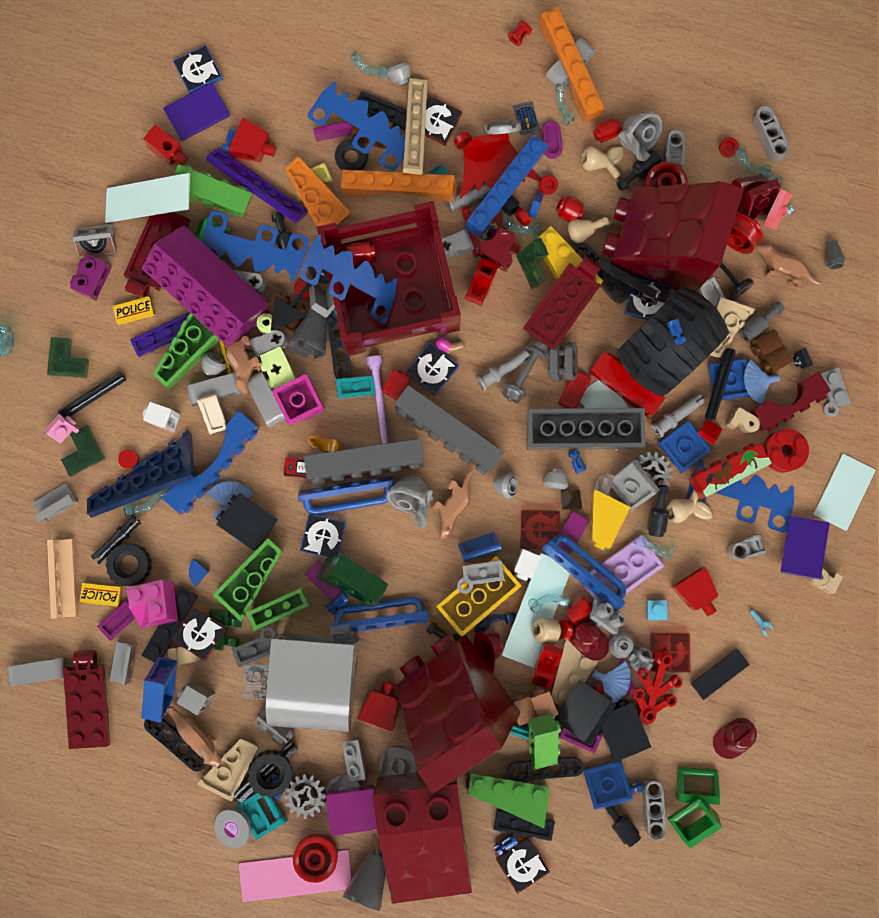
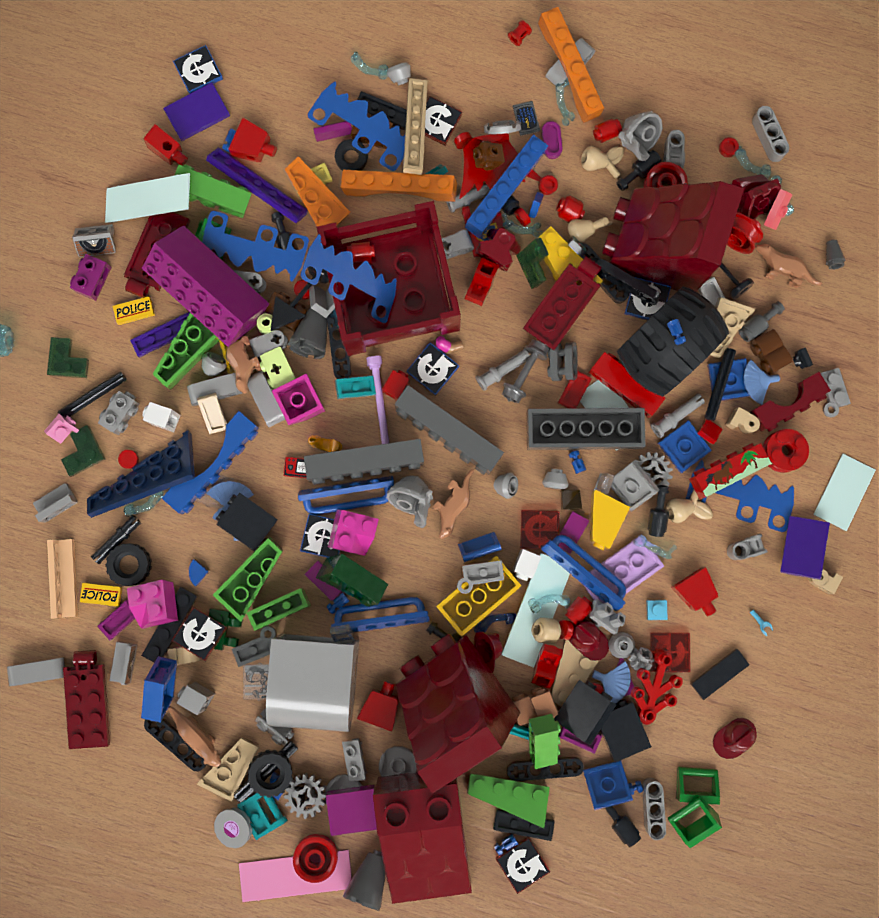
(119, 412): none -> light grey brick
(352, 532): none -> dark pink slope
(488, 155): none -> reddish brown brick
(576, 246): none -> tile

